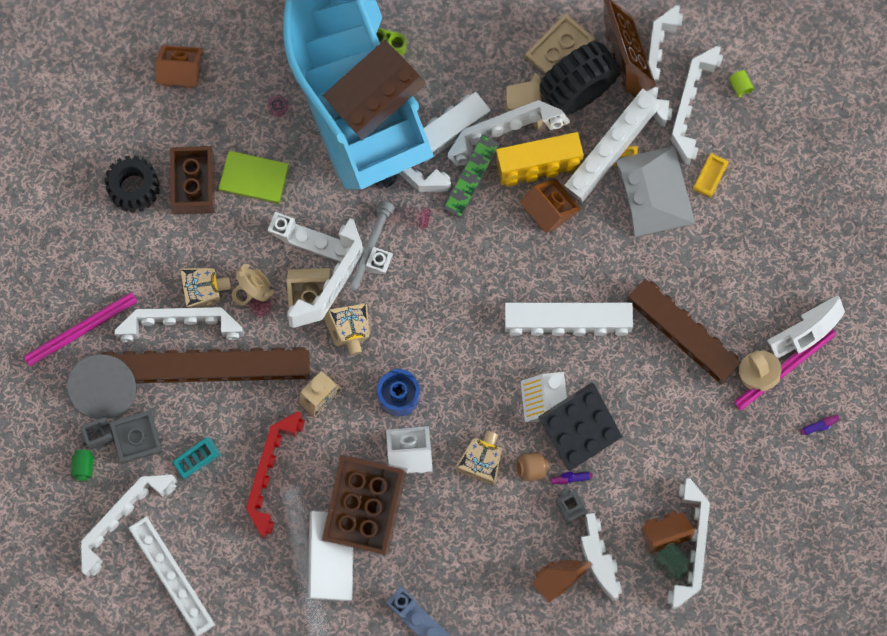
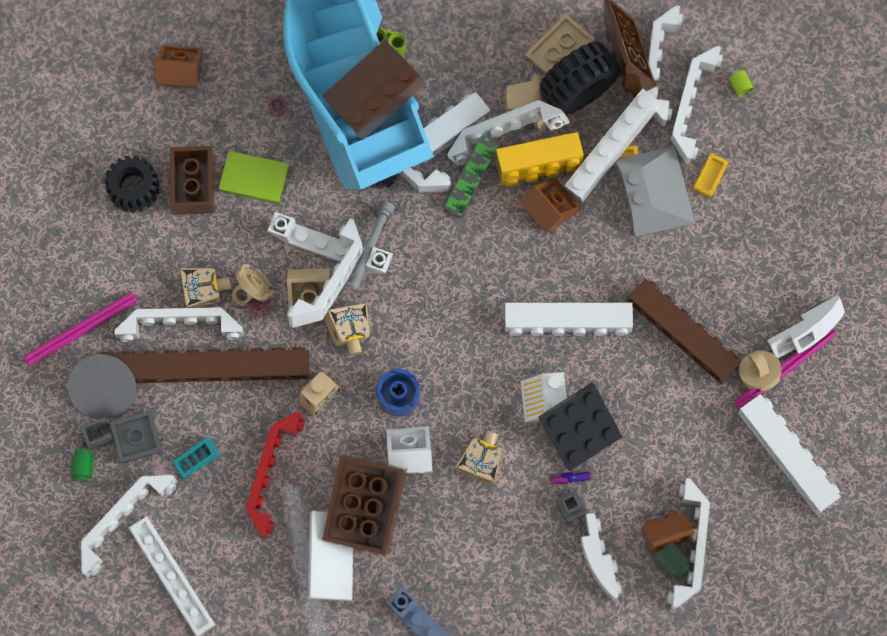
(424, 218): clear pink tile -> none
(532, 466): medium nougat head -> none
(559, 577): dark orange slope -> none
(789, 454): none -> white brick
(821, 425): piece -> none

